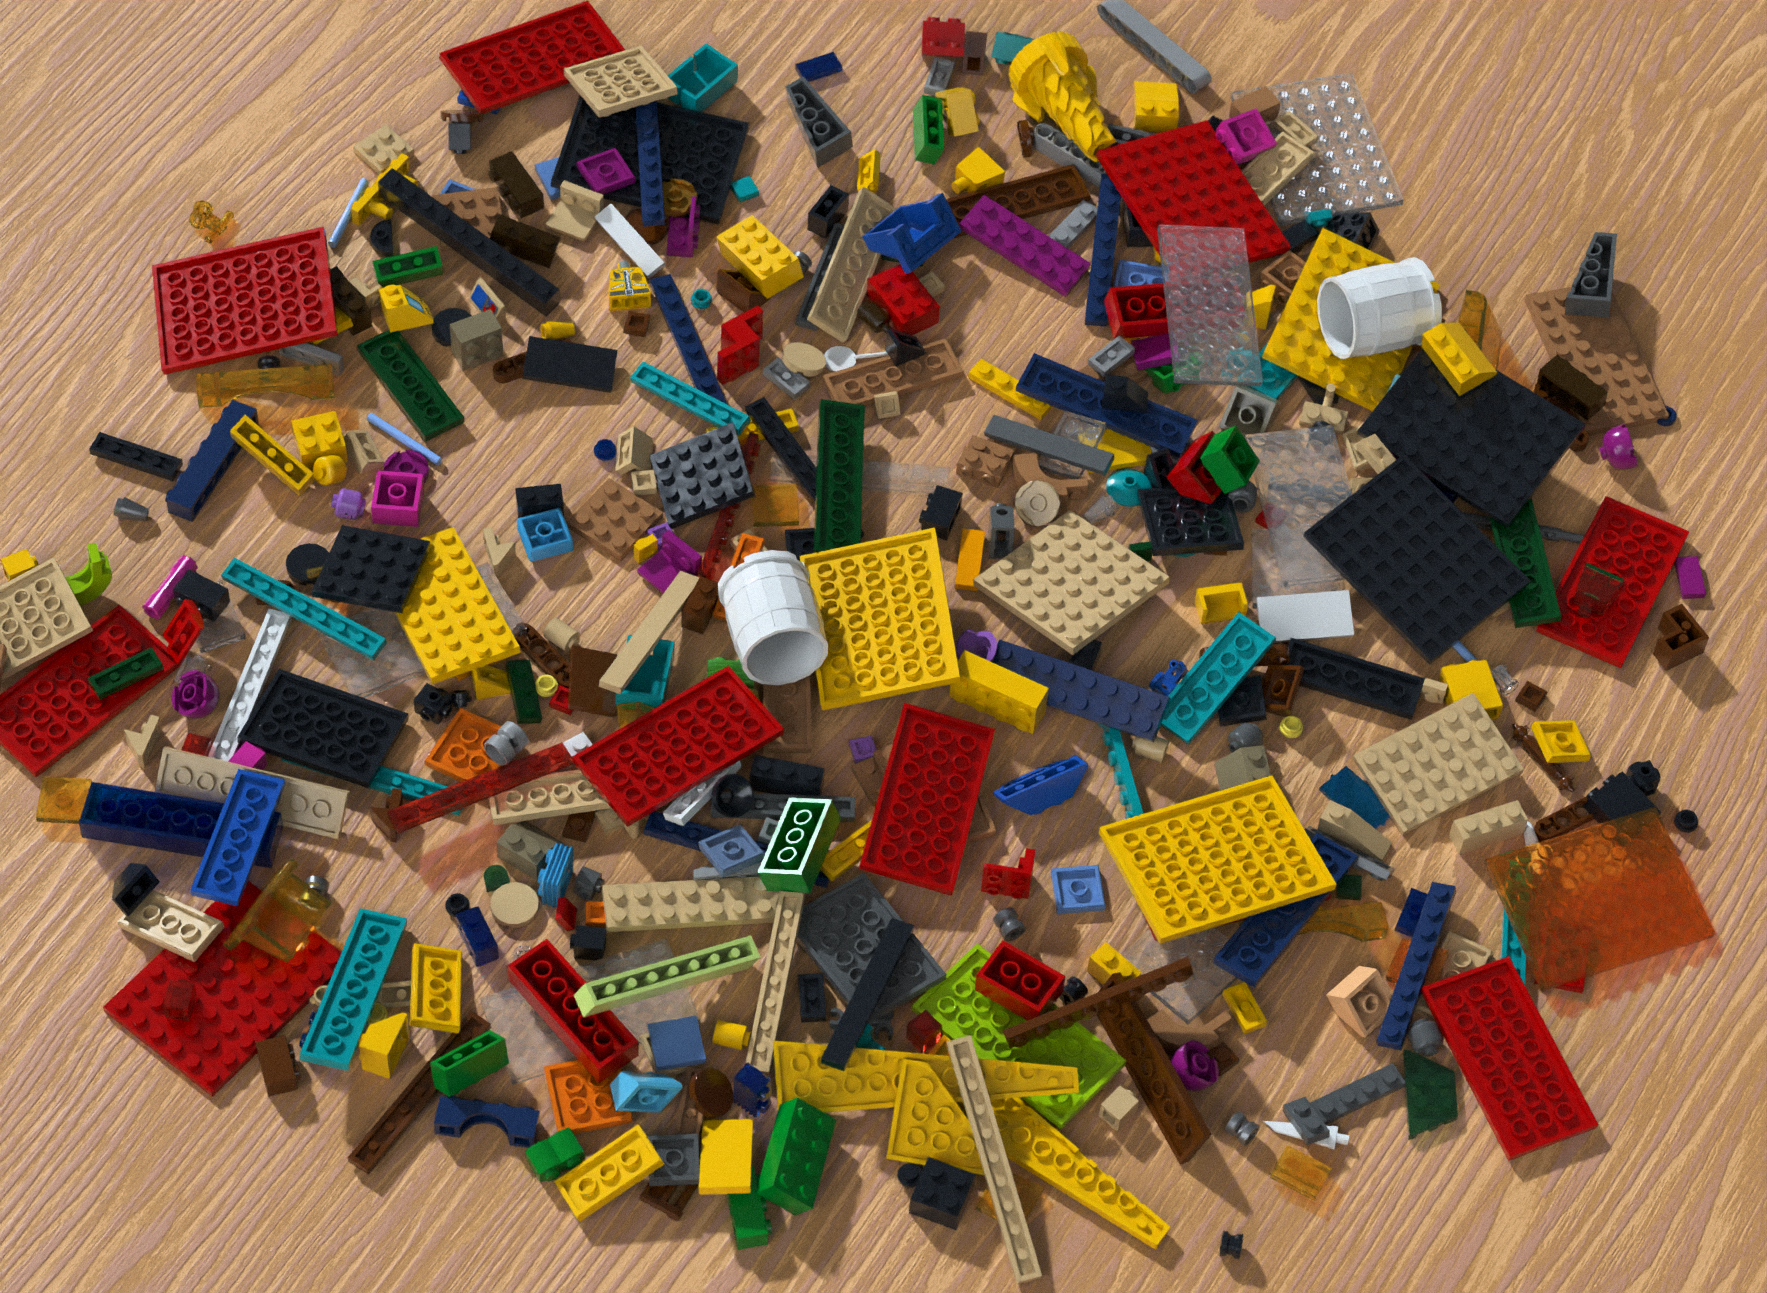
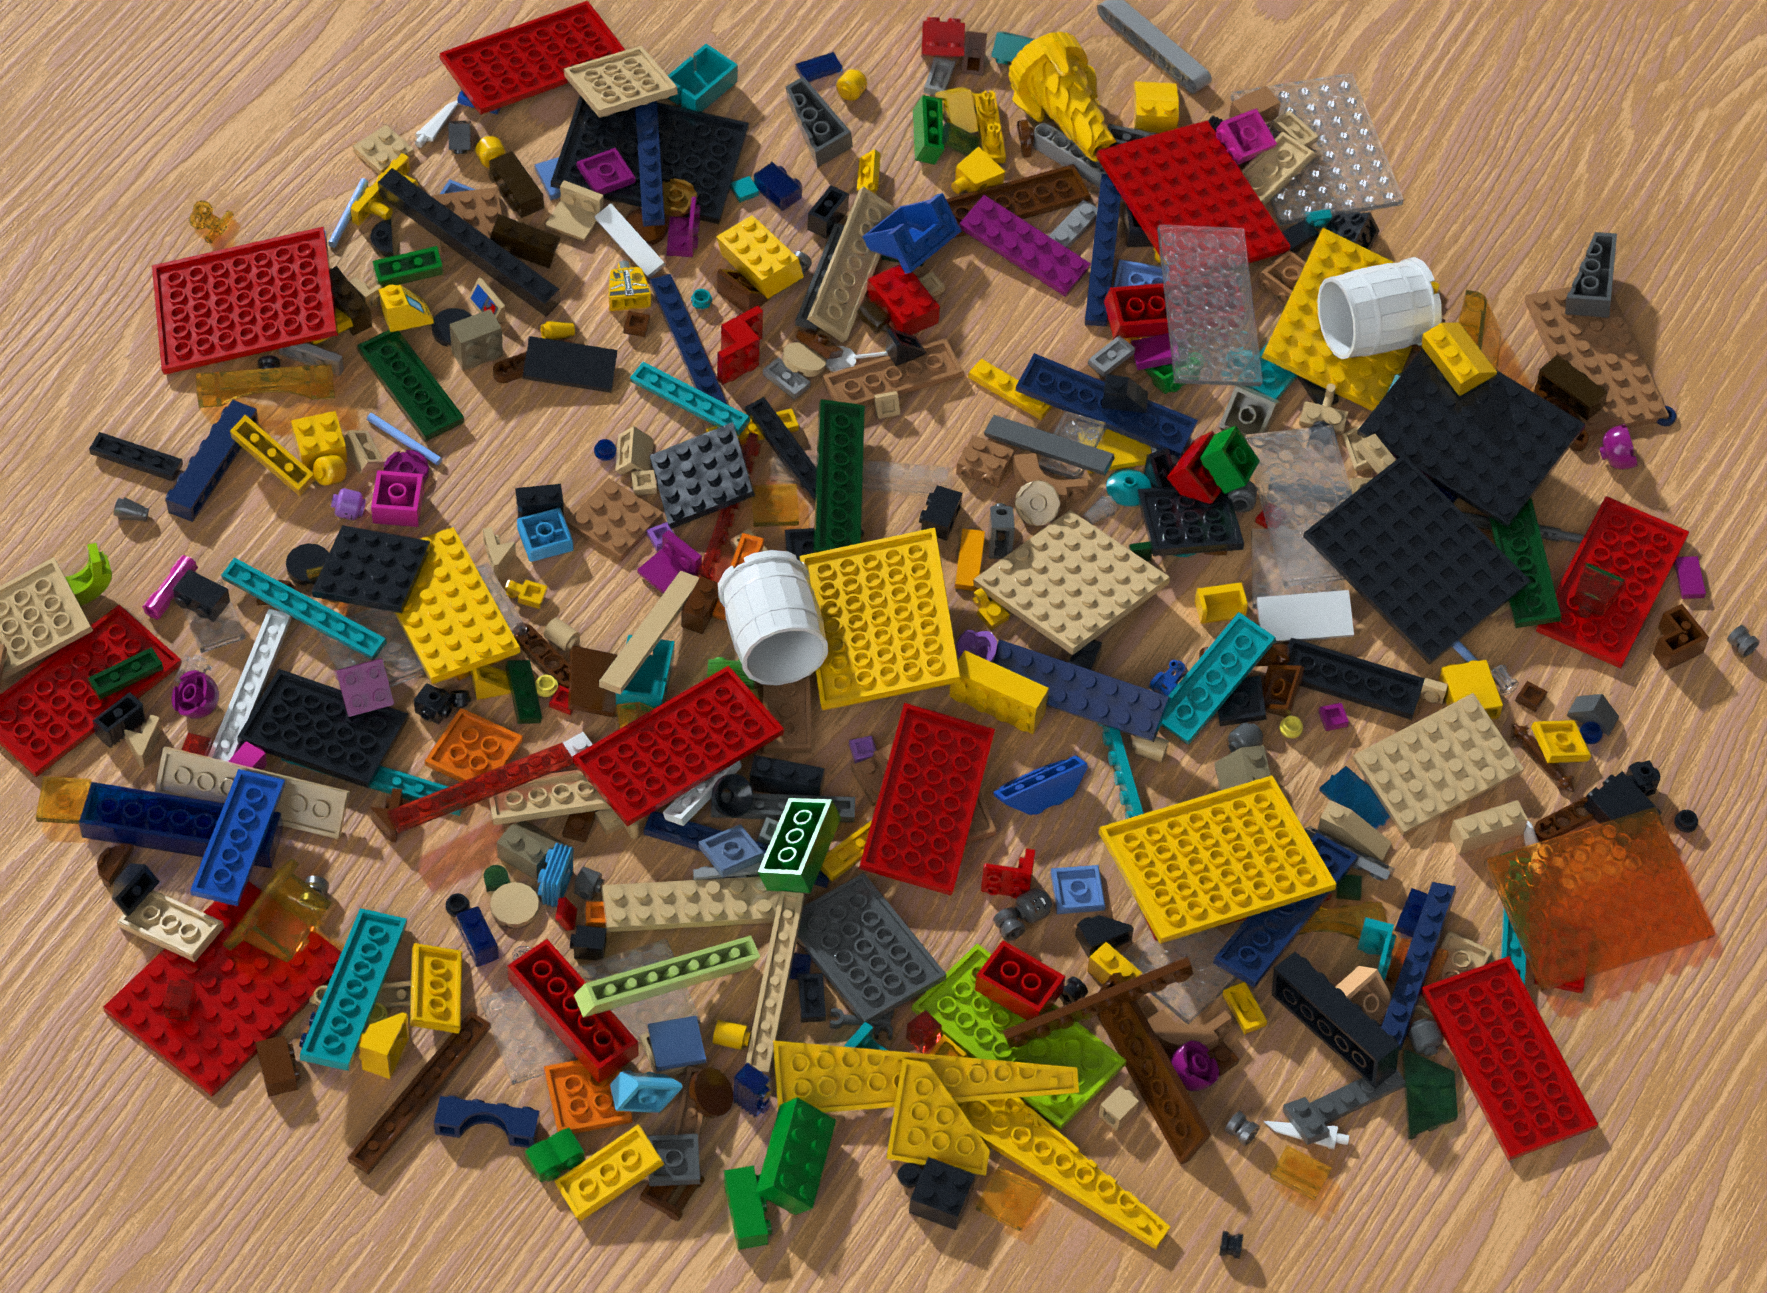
(18, 564): yellow brick -> none
(112, 861): none -> reddish brown plate
(121, 716): none -> black brick
(183, 630): red slope -> none
(364, 687): none -> magenta bracket
(433, 127): none -> white bar
(462, 116): reddish brown tile -> none
(469, 1063): green brick -> none
(488, 149): none -> yellow head
(507, 742): light grey wheel -> none
(528, 594): none -> yellow plate
(645, 548): yellow plate -> none
(726, 1156): yellow tile -> none
(778, 186): none -> clear blue brick
(800, 965): none -> clear blue plate
(819, 343): none -> reddish brown plate
(851, 84): none -> yellow head
(867, 995): black tile -> none
(959, 139): none -> clear green plate
(989, 612): none -> yellow plate
(990, 126): none -> yellow plate
(994, 1160): tan plate -> none
(1033, 905): none -> dark grey head
(1097, 930): none -> black slope
(1262, 305): yellow slope -> none
(1333, 717): none -> magenta plate
(1335, 1019): none -> black brick
(1379, 940): none -> teal bracket
(1591, 732): none -> clear blue plate
(1594, 709): none -> dark grey slope
(1743, 641): none -> flat silver wheel

